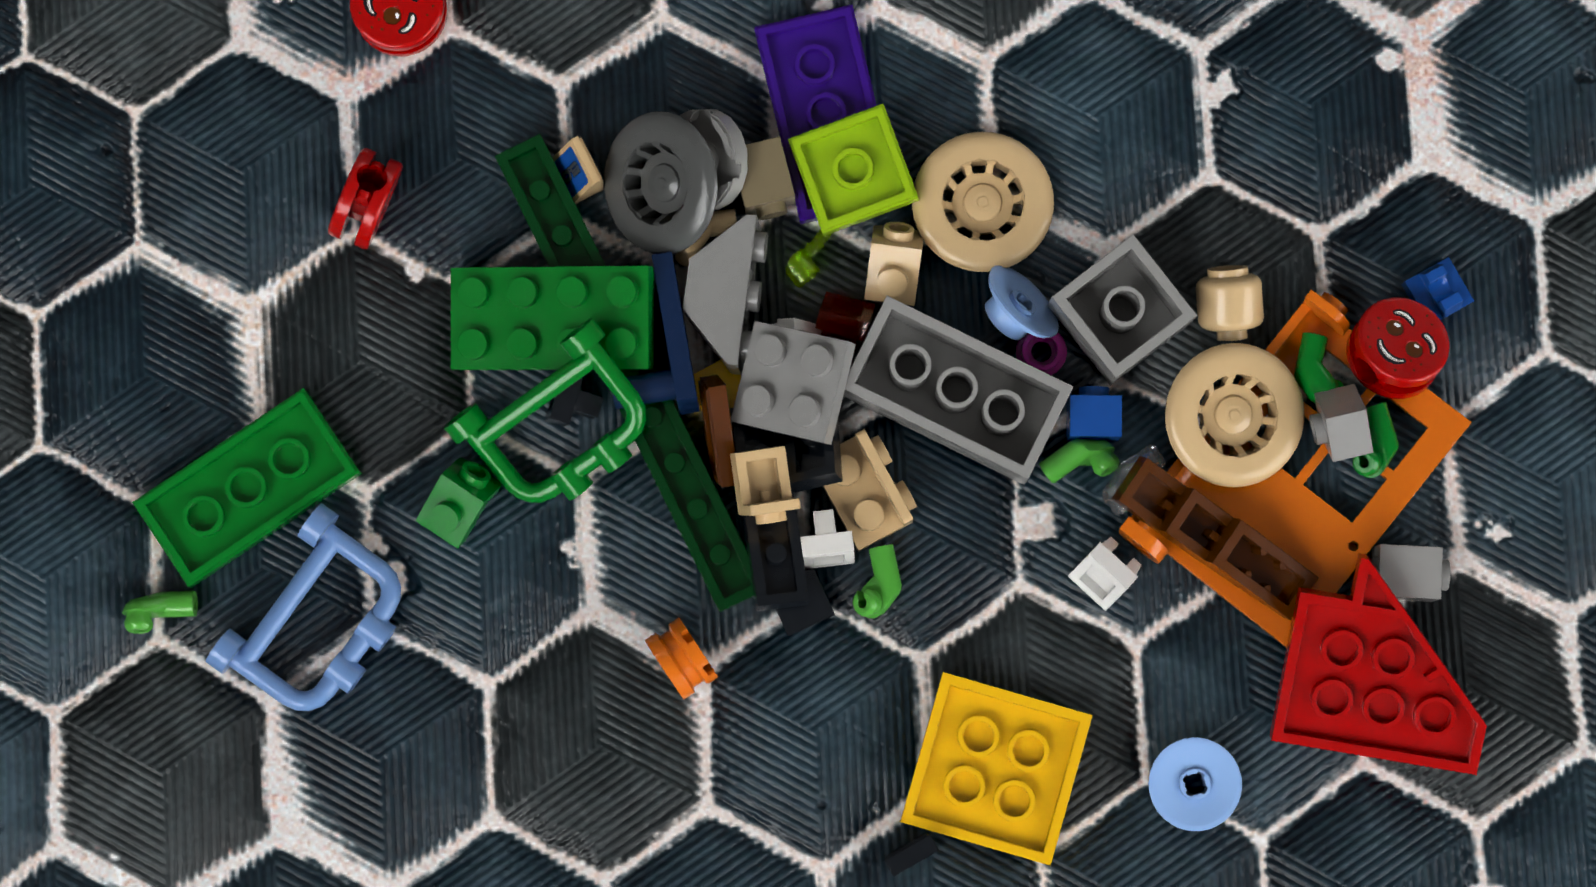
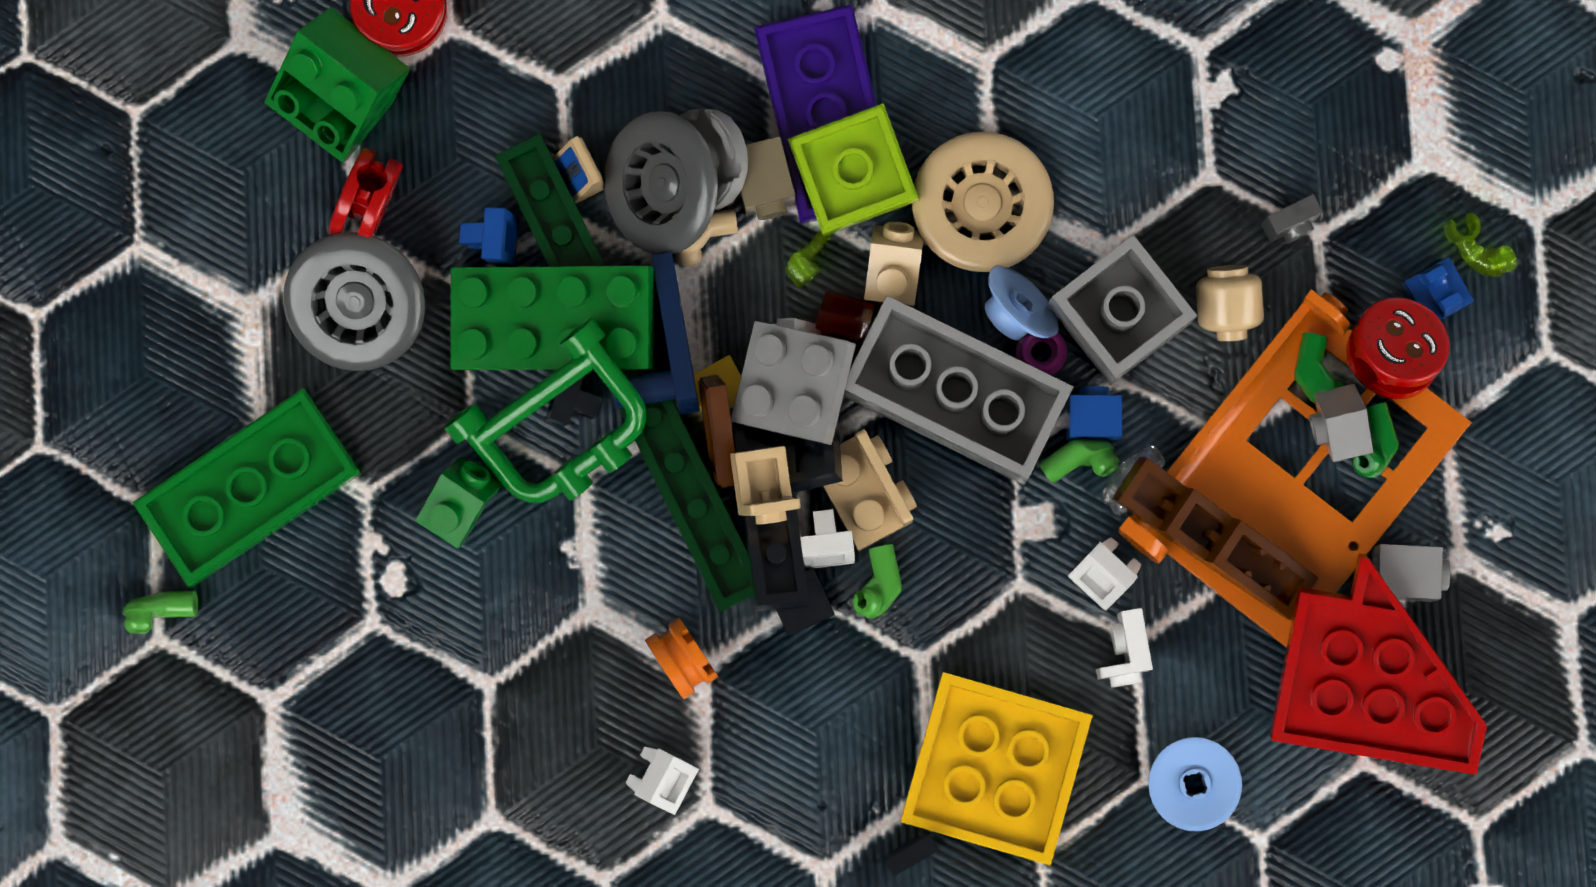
(335, 84): none -> green slope
(354, 300): none -> dark grey wheel
(372, 631): medium blue bar -> none
(494, 237): none -> blue tile
(664, 780): none -> white tile
(723, 290): light grey slope -> none
(1129, 639): none -> white bracket
(1234, 415): tan wheel -> none
(1293, 220): none -> flat silver plate
(1483, 260): none -> clear neon green arm

